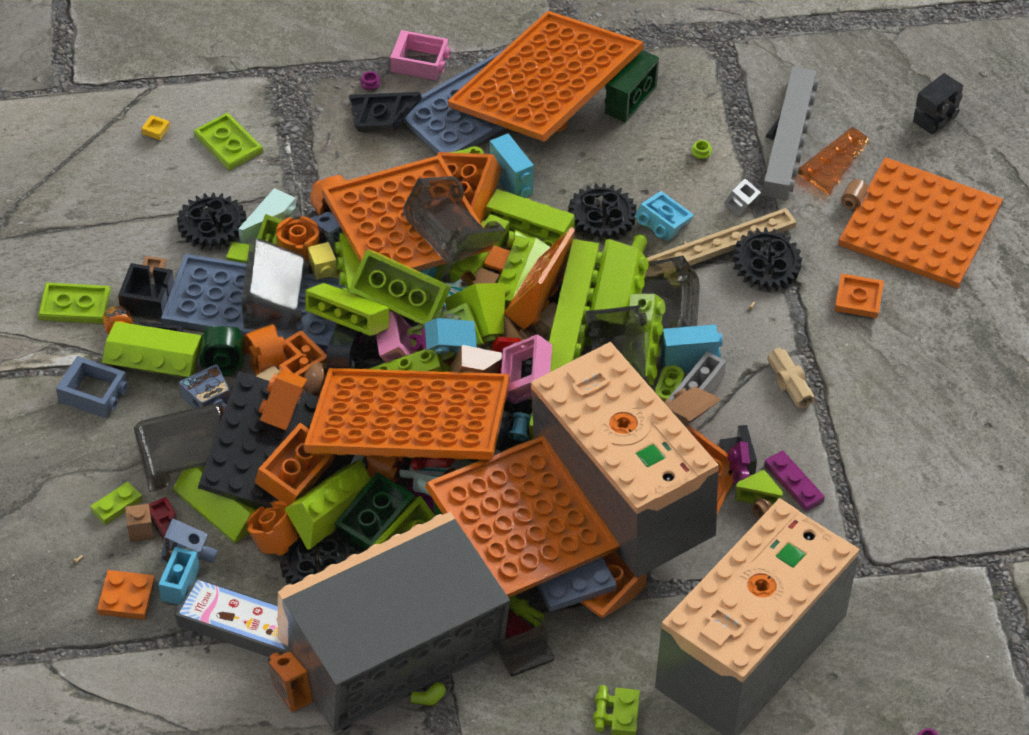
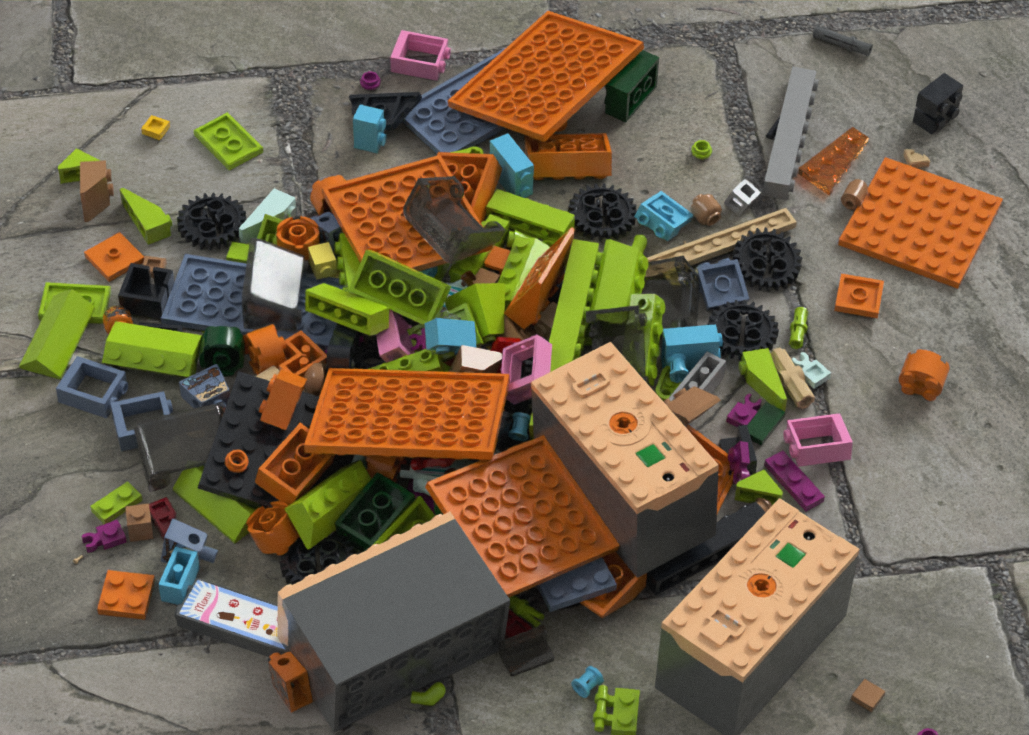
(58, 335): none -> lime slope
(70, 168): none -> lime slope
(95, 188): none -> medium nougat slope
(107, 535): none -> magenta plate
(113, 256): none -> orange plate
(132, 407): none -> sand blue window
(146, 216): none -> lime slope
(236, 455): none -> orange plate
(369, 129): none -> medium azure brick
(570, 156): none -> orange slope
(594, 677): none -> medium azure bush
(678, 367): none -> medium azure bush
(706, 209): none -> medium nougat head
(721, 283): none -> sand blue plate
(728, 533): none -> black brick
(743, 413): none -> magenta plate
(759, 330): none -> black gear
(763, 377): none -> lime slope
(765, 423): none -> dark green tile
(798, 328): none -> lime pin
(814, 371): none -> light aqua plate
(815, 427): none -> bright pink window
(850, 43): none -> dark grey pin
(868, 695): none -> medium nougat tile
(915, 160): none -> tan tile
(923, 374): none -> orange brick

